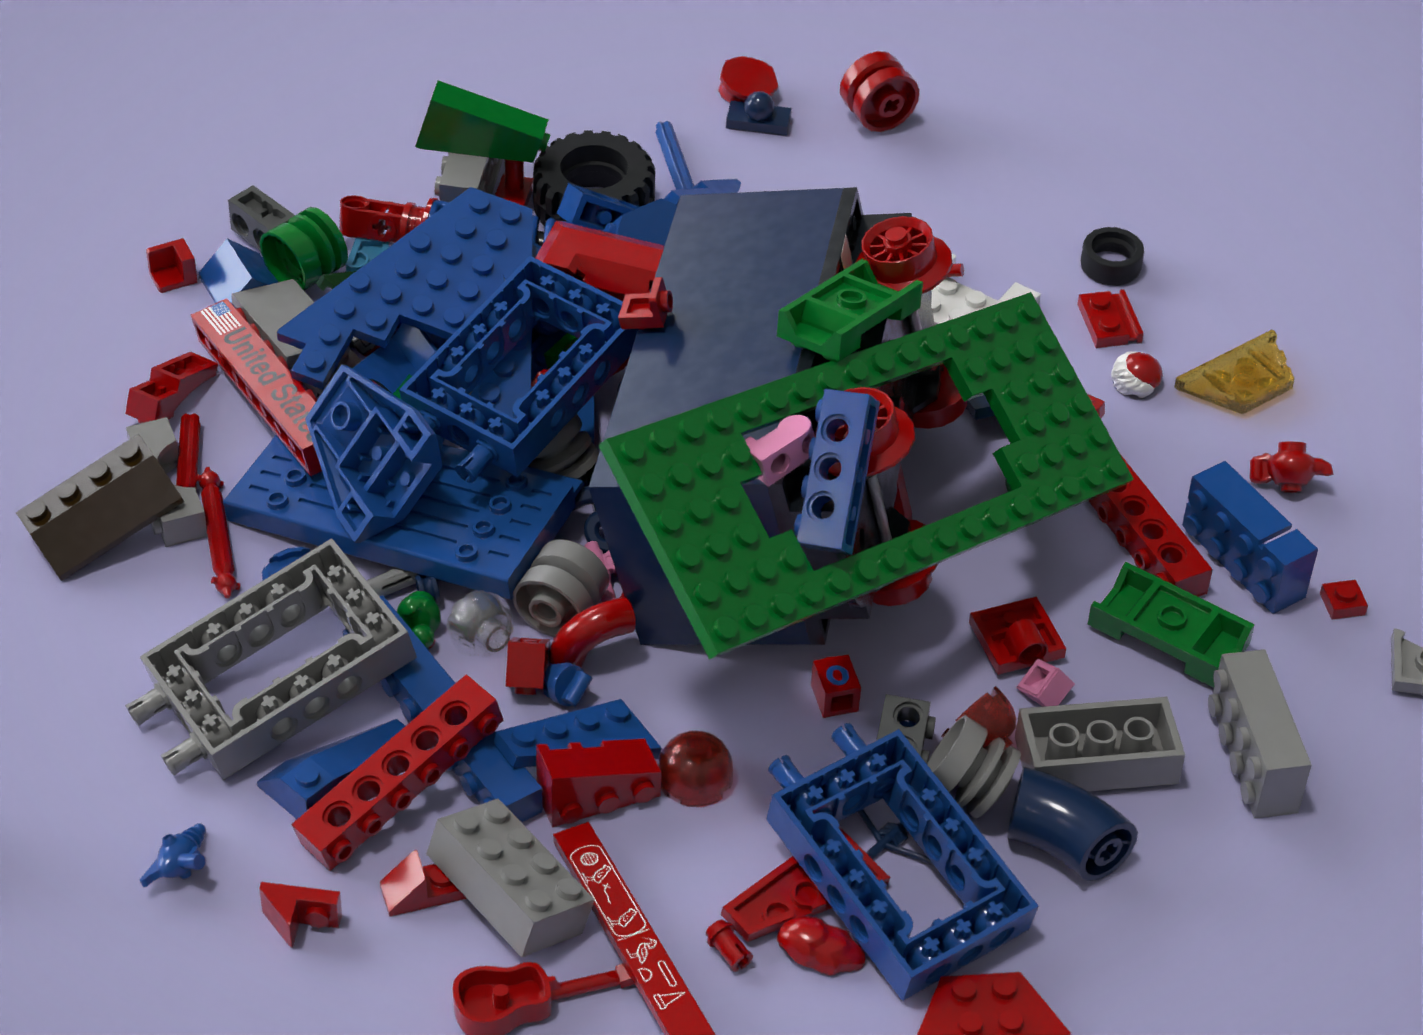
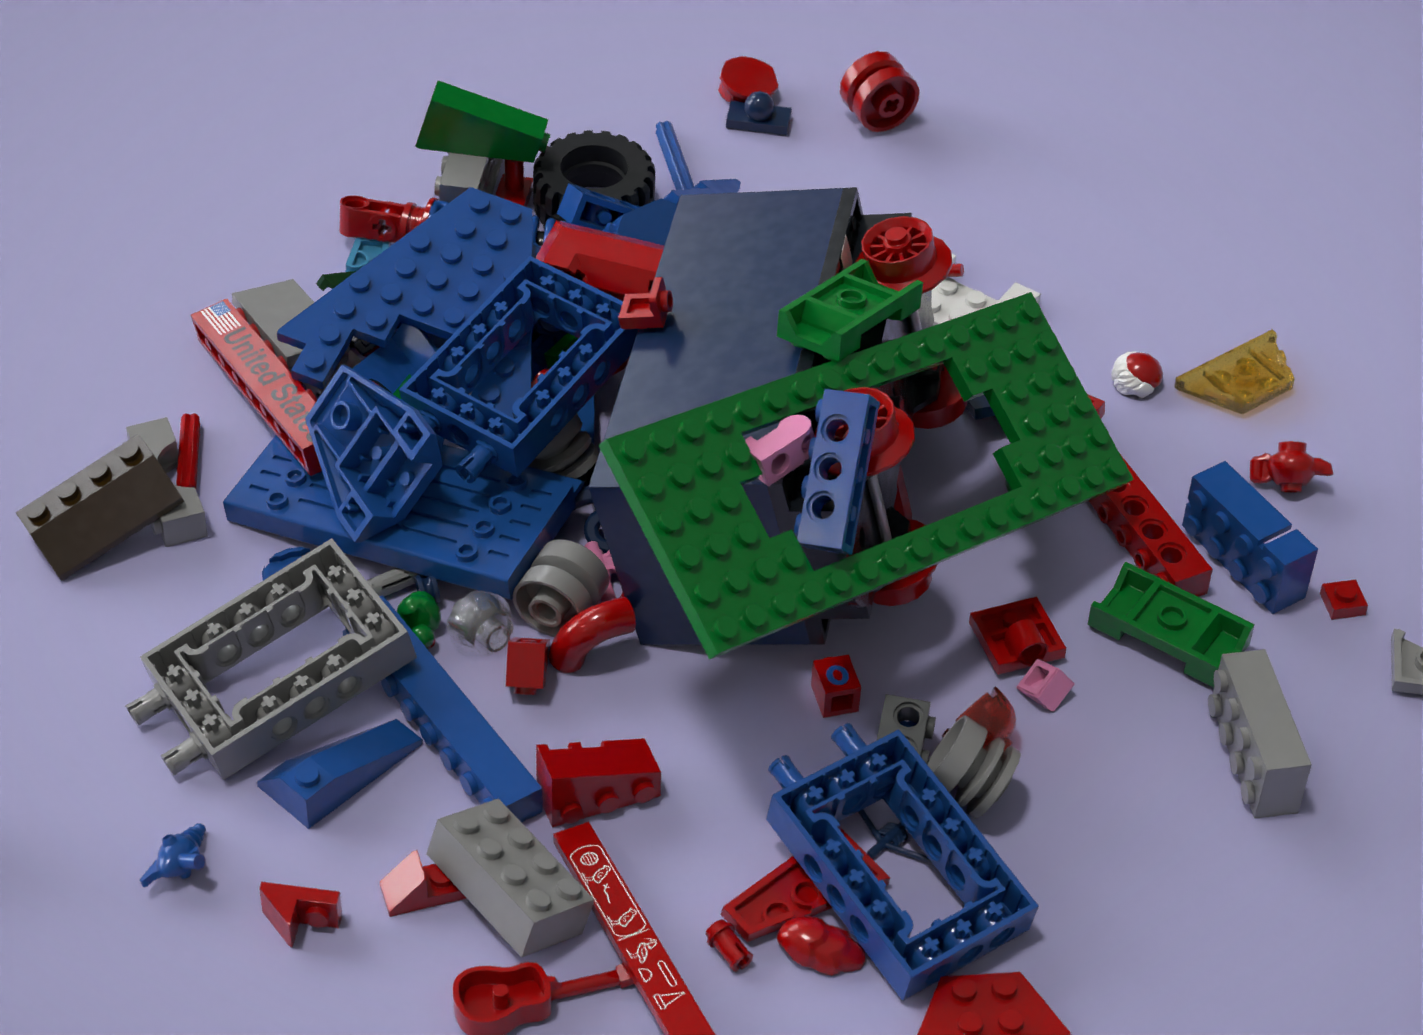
(168, 386): red slope -> none
(171, 265): red panel -> none
(217, 532): red wheel -> none
(234, 270): blue slope -> none
(254, 214): dark grey brick -> none
(304, 248): green wheel -> none
(380, 772): red brick -> none
(565, 683): blue piece -> none
(587, 726): blue wing -> none
(696, 768): clear red cylinder -> none
(1070, 825): dark blue brick -> none
(1103, 743): light grey brick -> none
(1109, 271): black tyre -> none
(1109, 318): red plate -> none

